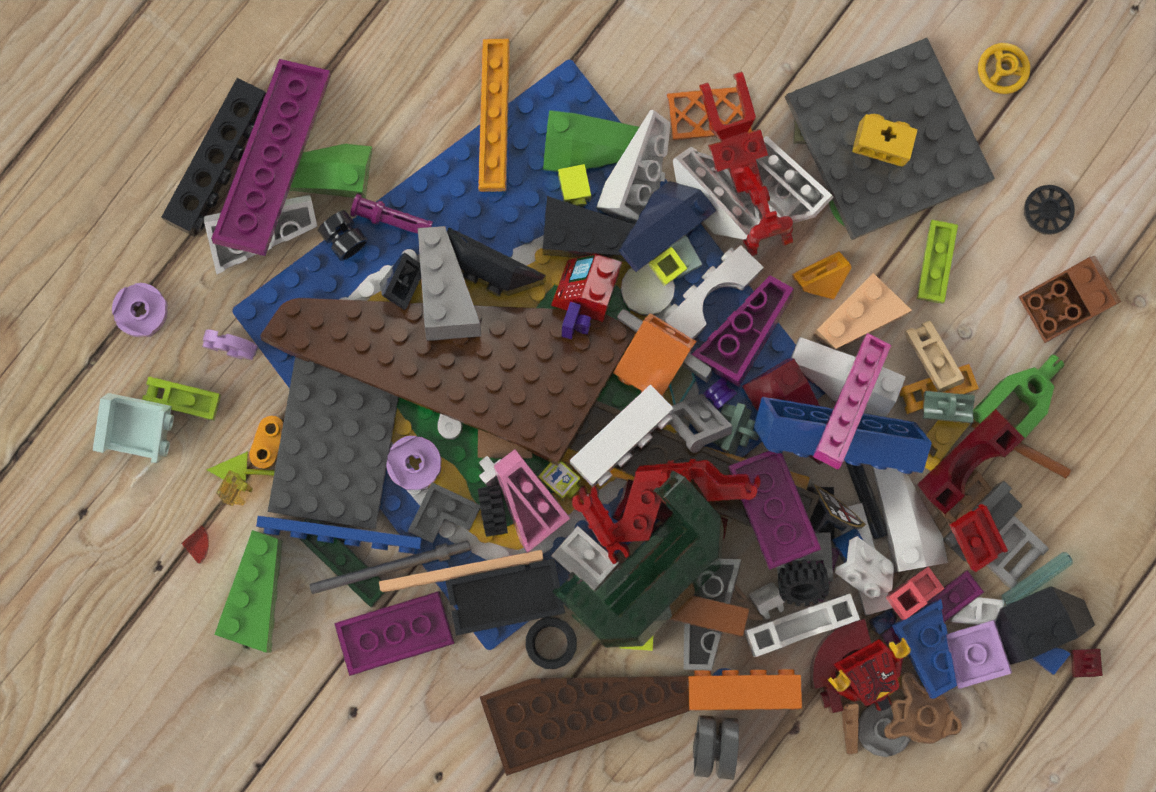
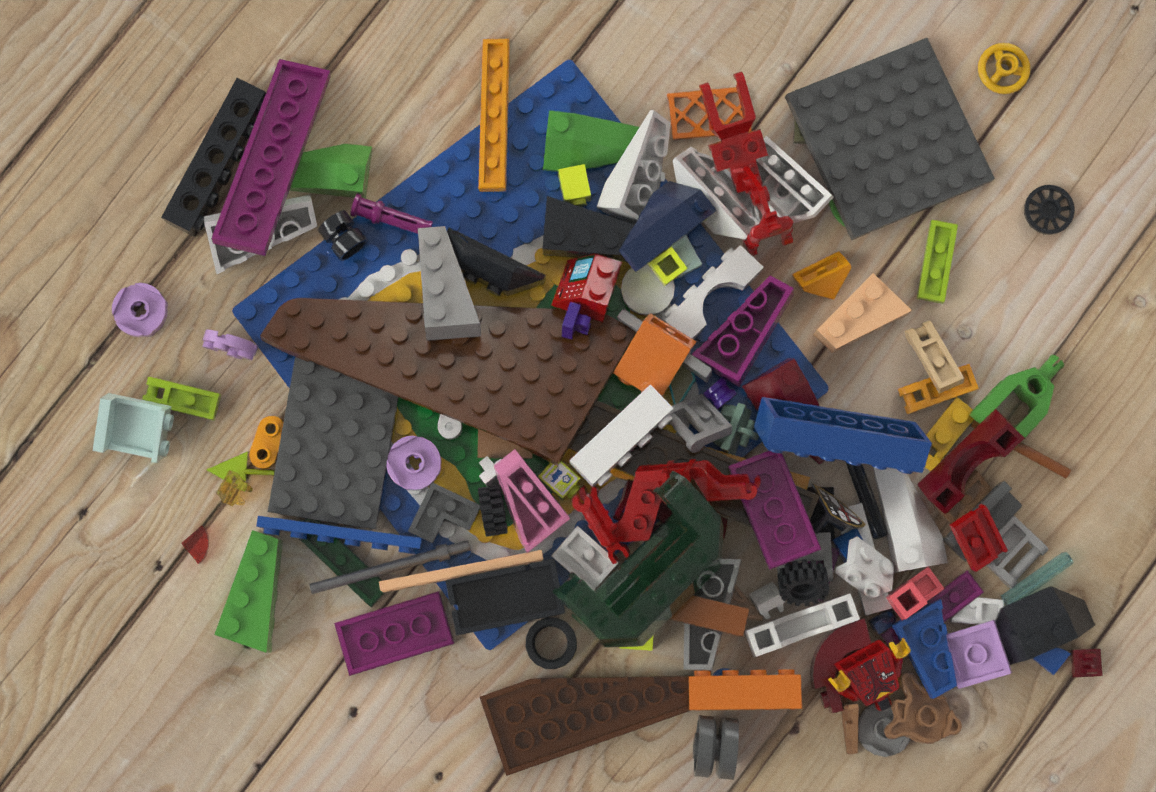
(401, 281): black slope -> none
(829, 371): white wedge -> none
(852, 401): dark pink tile -> none
(871, 139): yellow brick -> none
(948, 407): sand green hips -> none
(1070, 298): dark orange slope -> none

